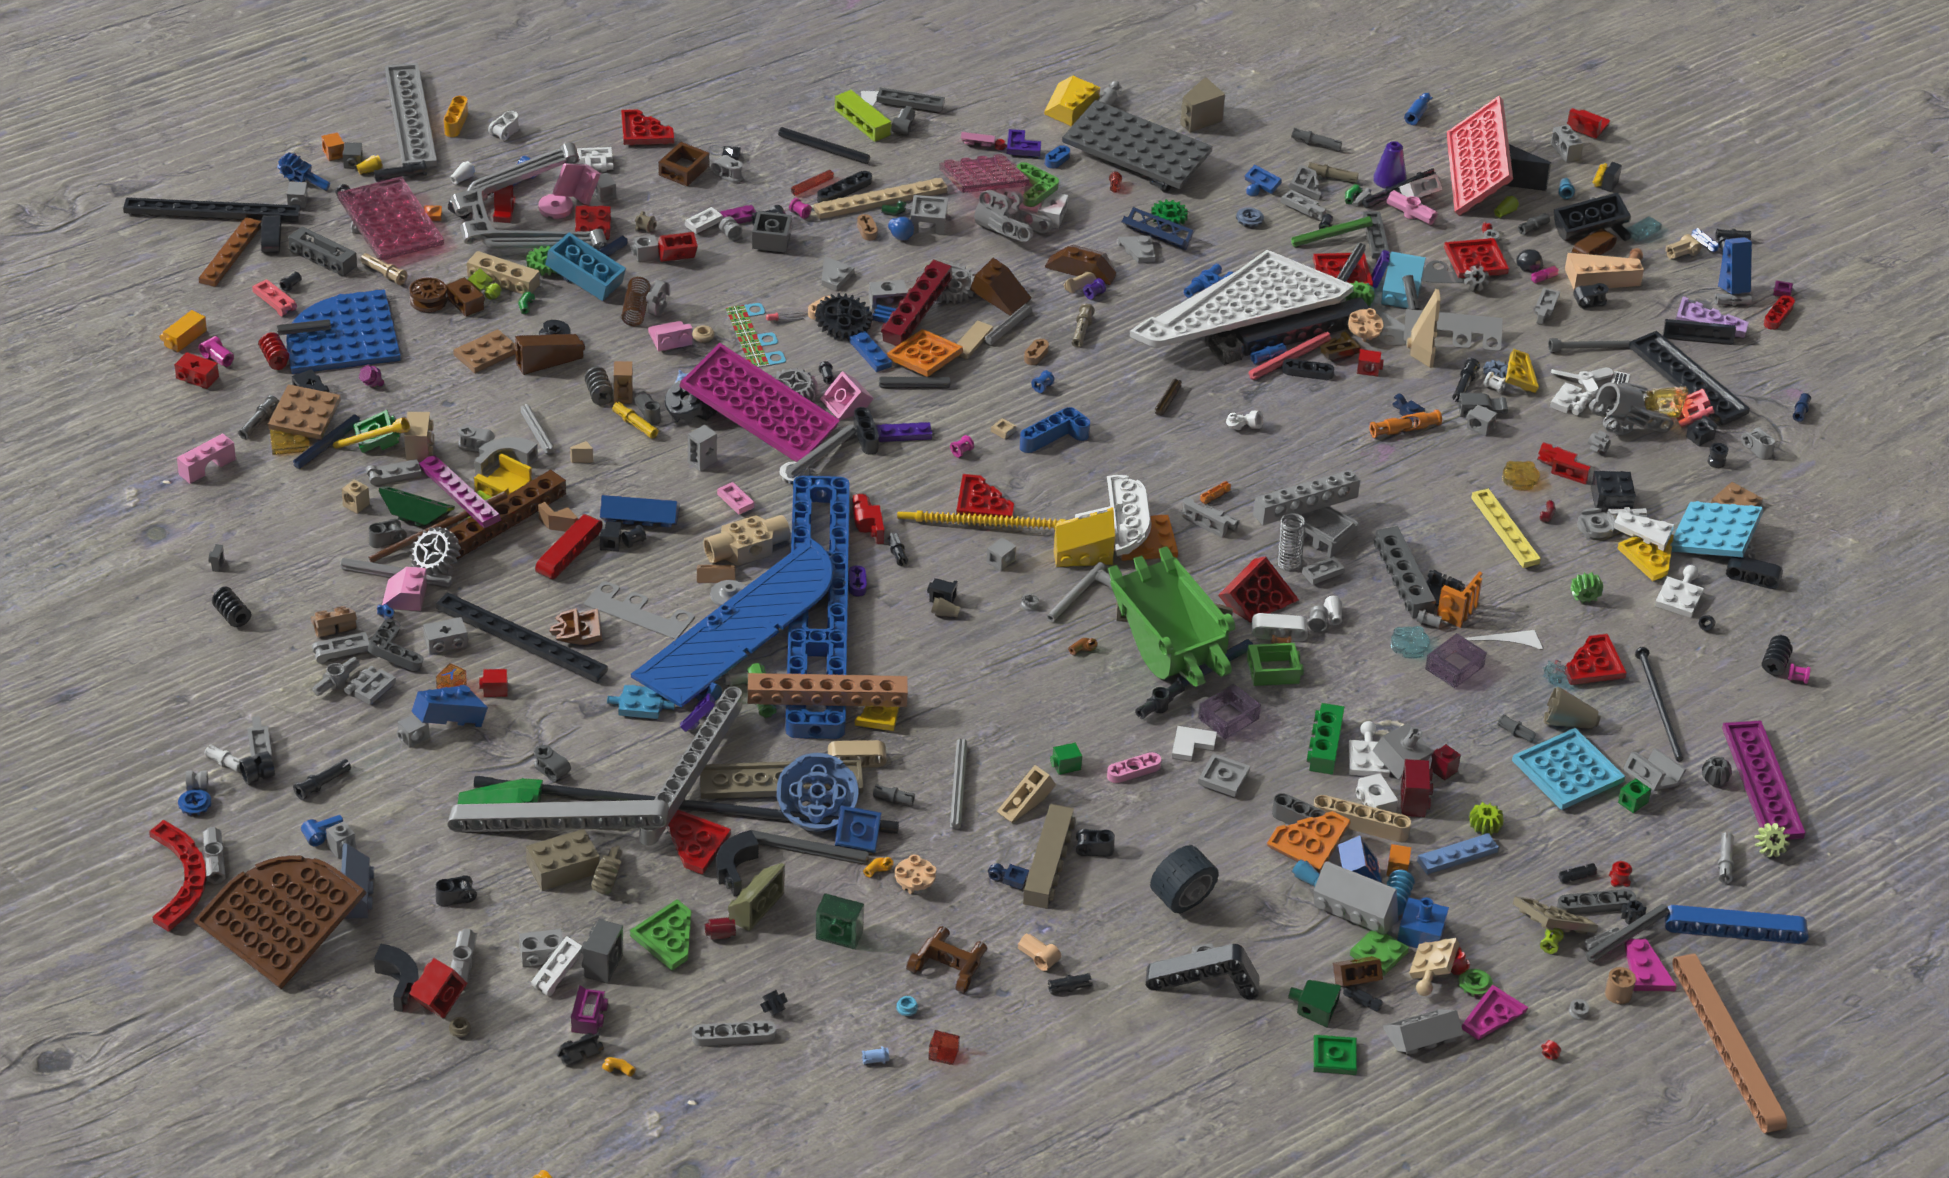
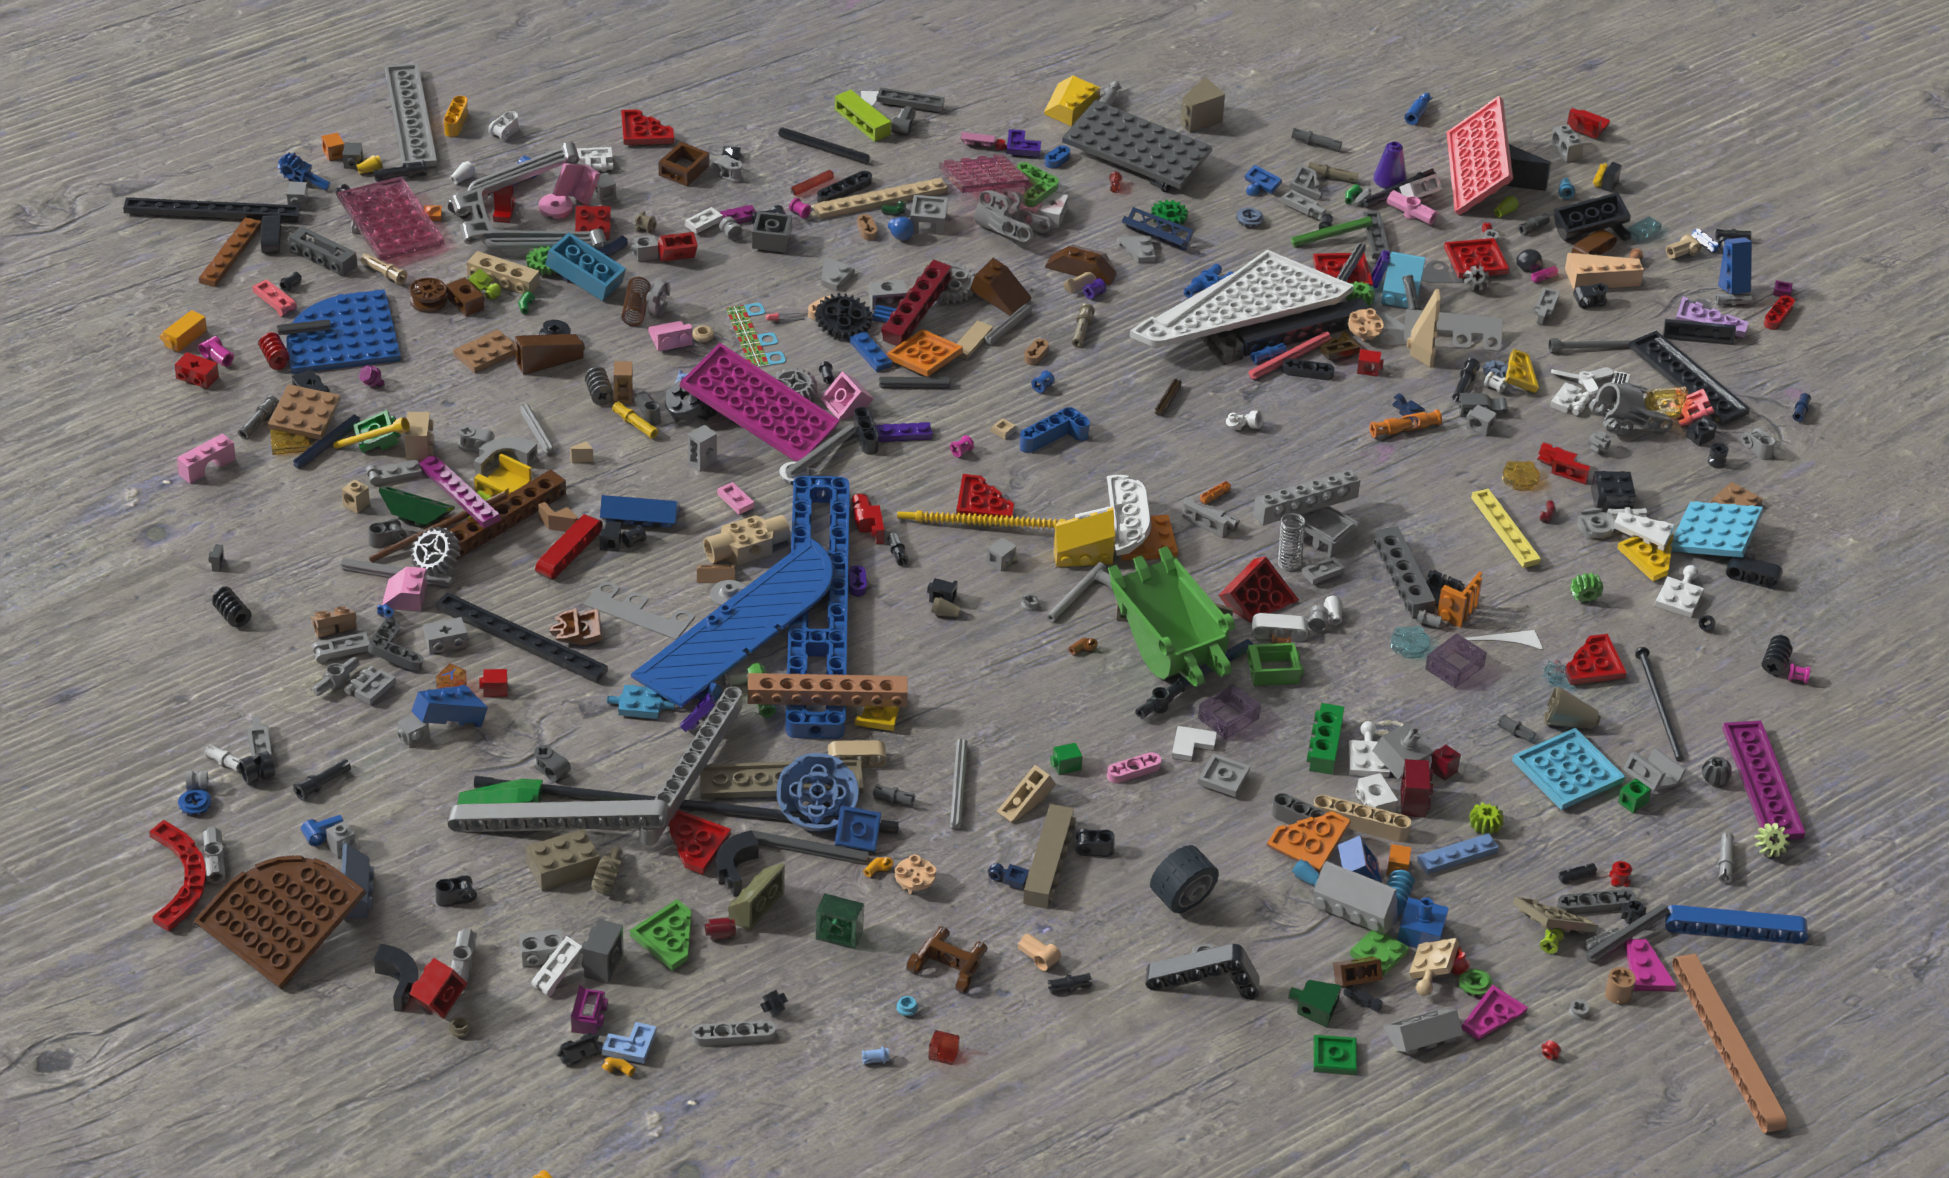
(632, 1048): none -> light blue plate

